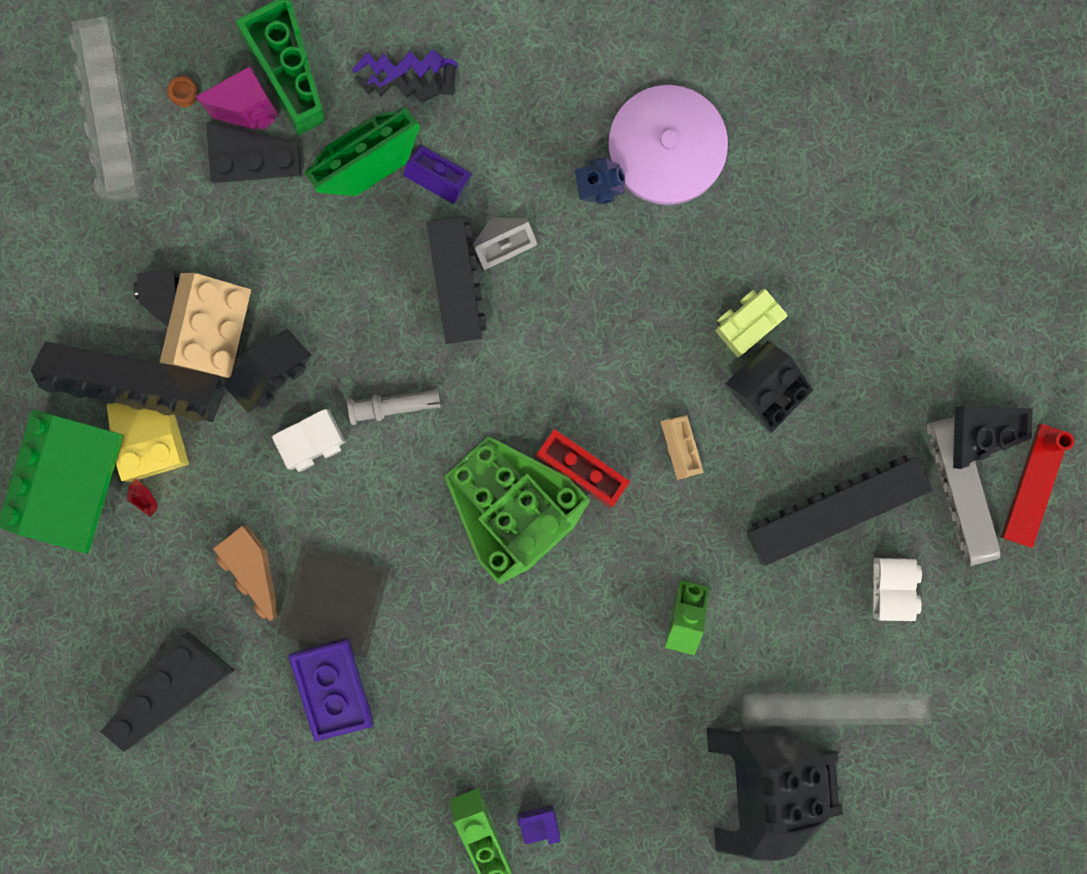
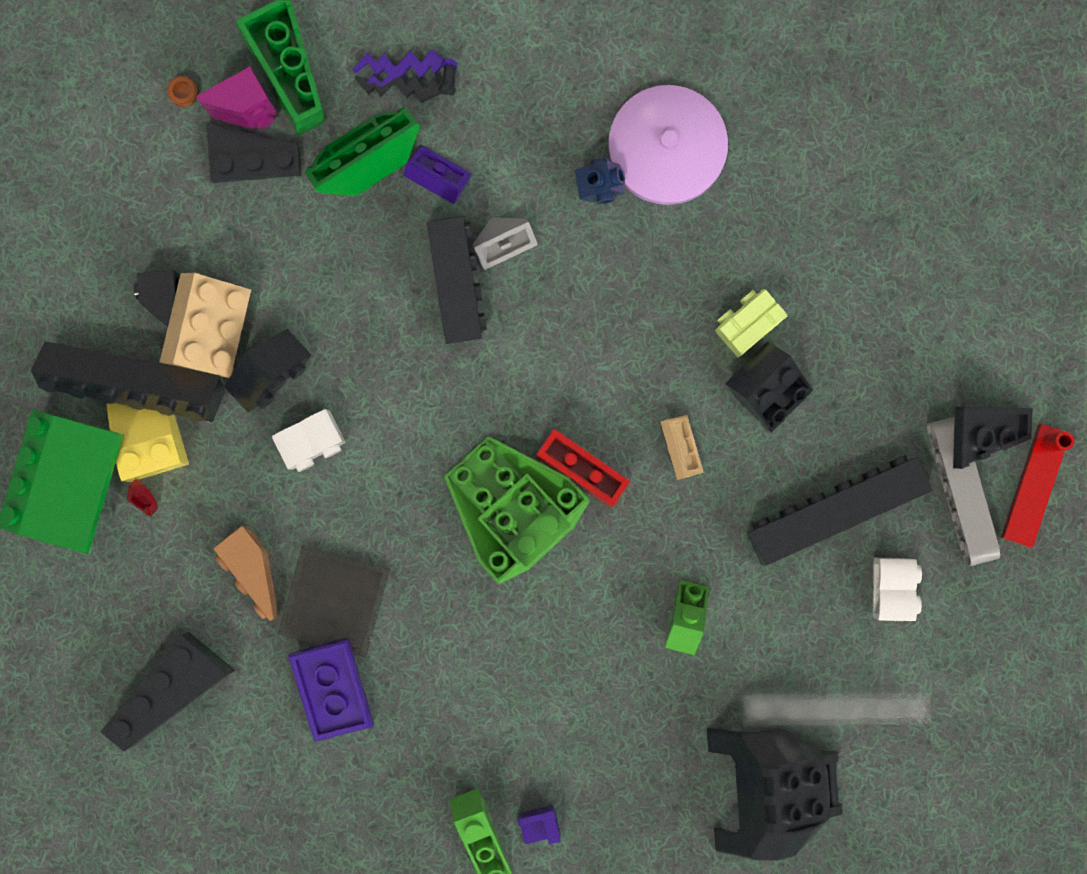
(106, 110): clear brick -> none
(379, 407): light grey pin -> none

